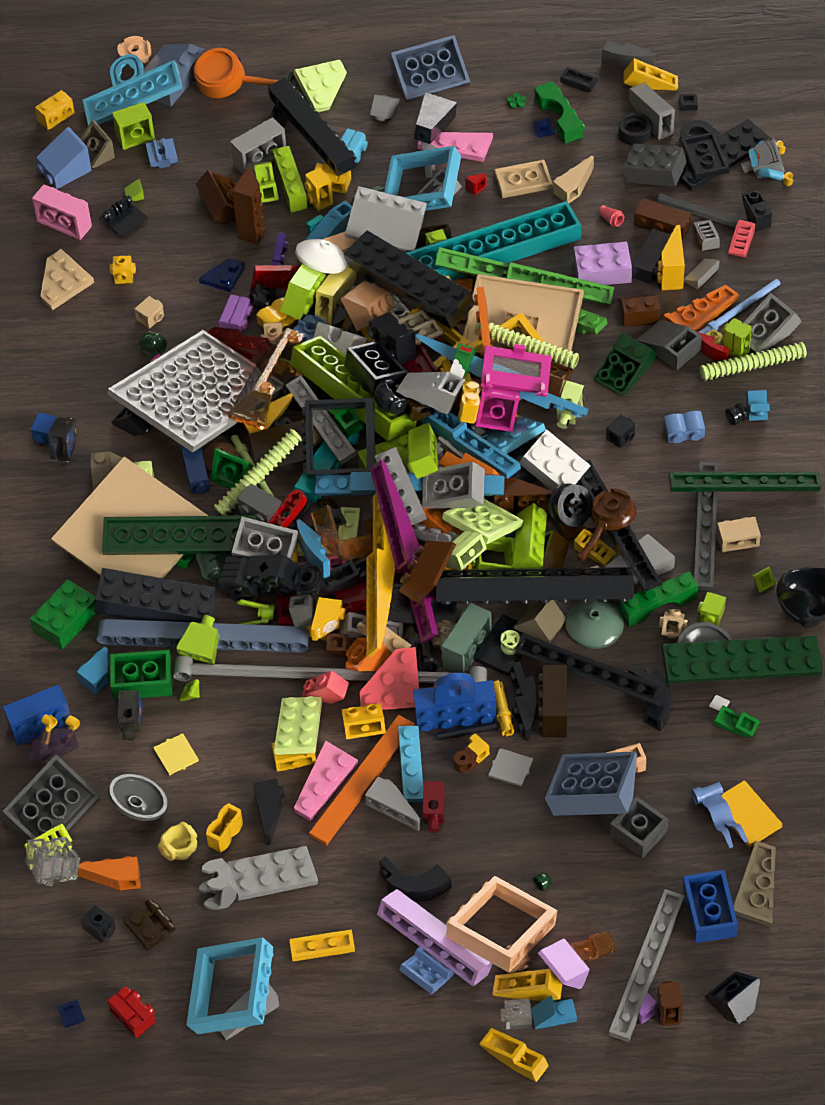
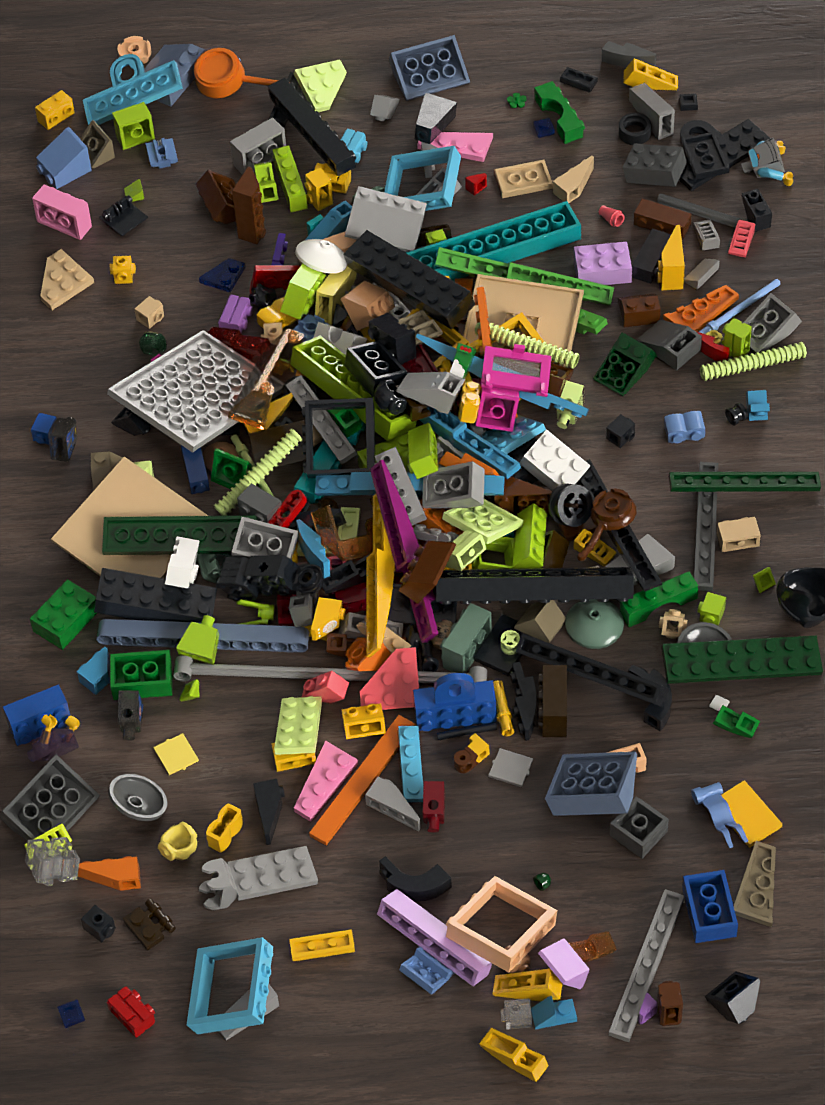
(182, 563): none -> white wedge

